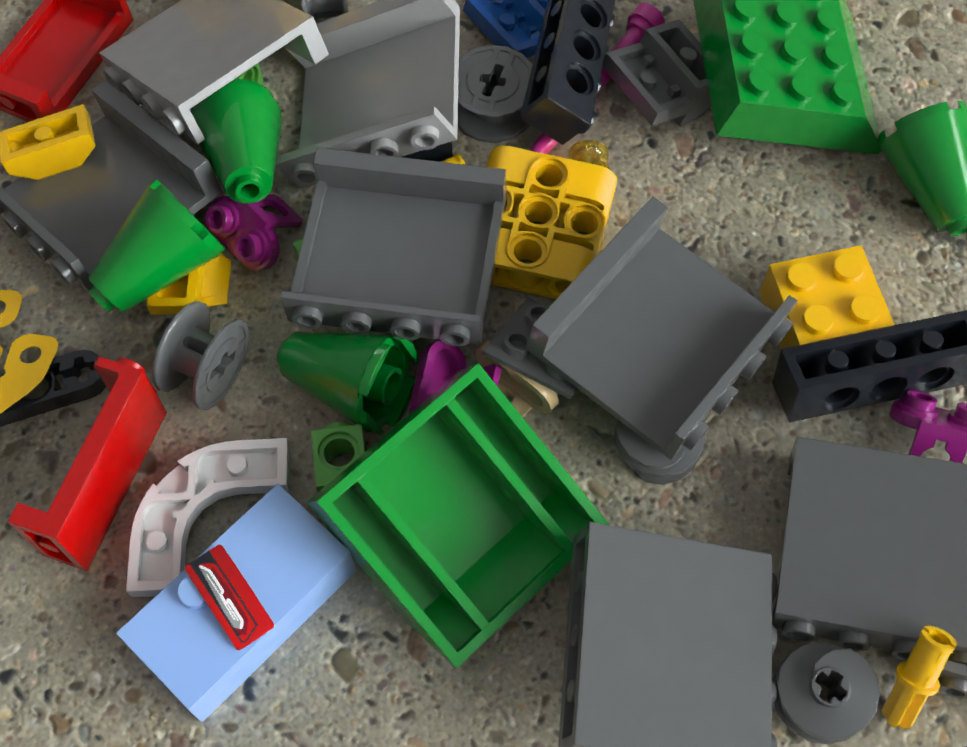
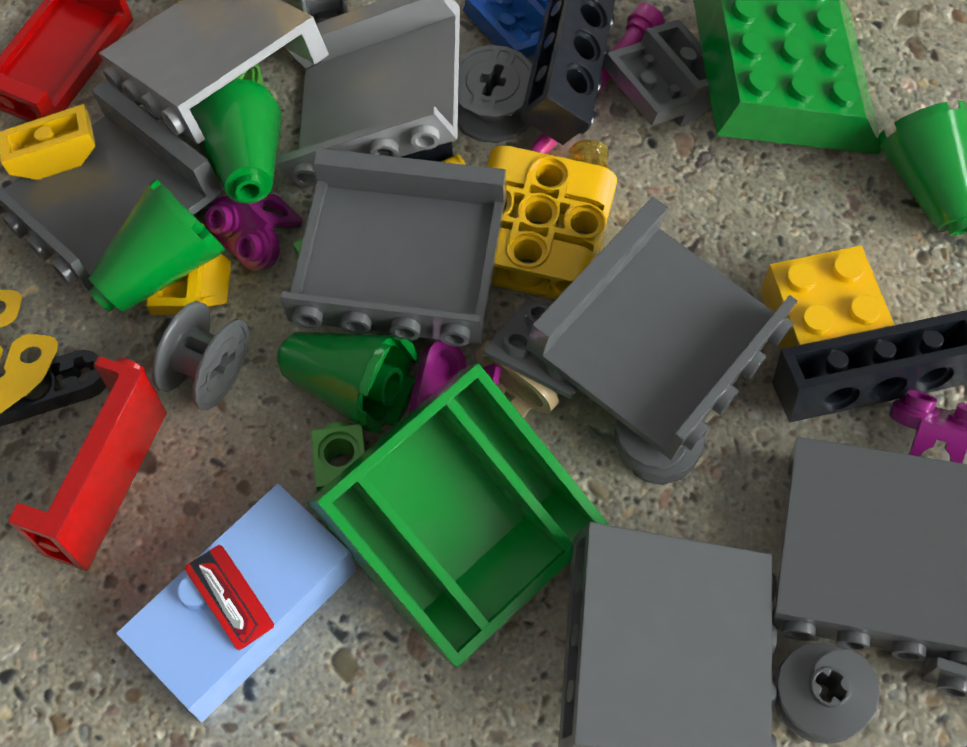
(198, 481): white plate -> none
(918, 677): yellow axle -> none

